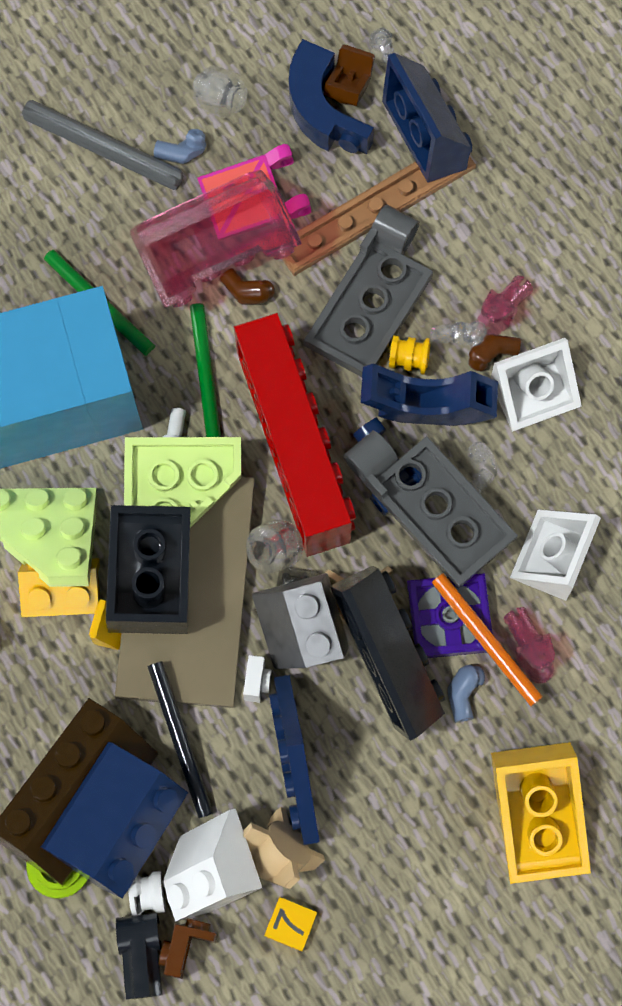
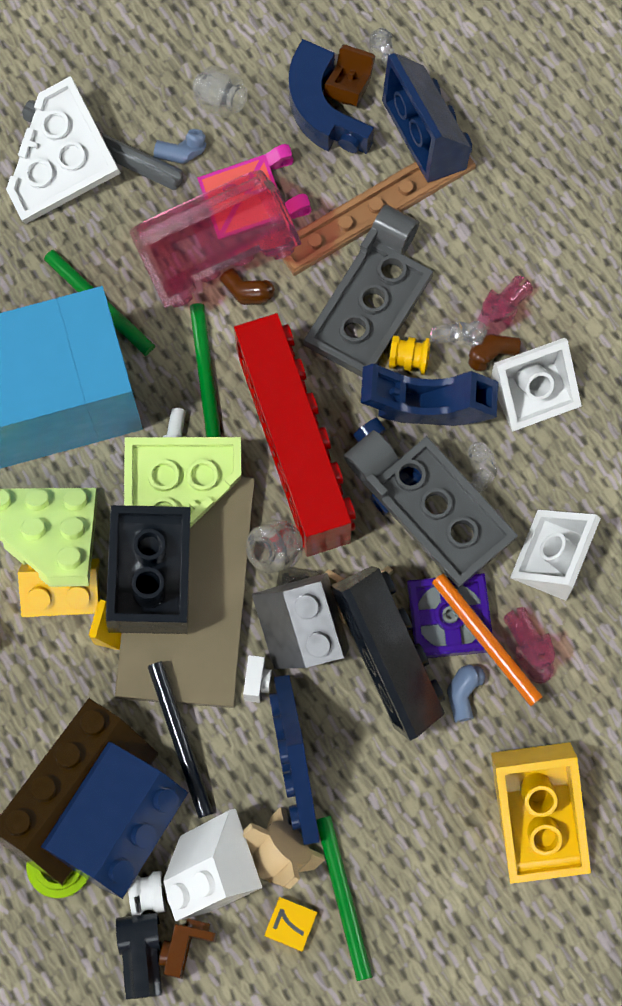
(59, 154): none -> white plate
(344, 899): none -> green bar

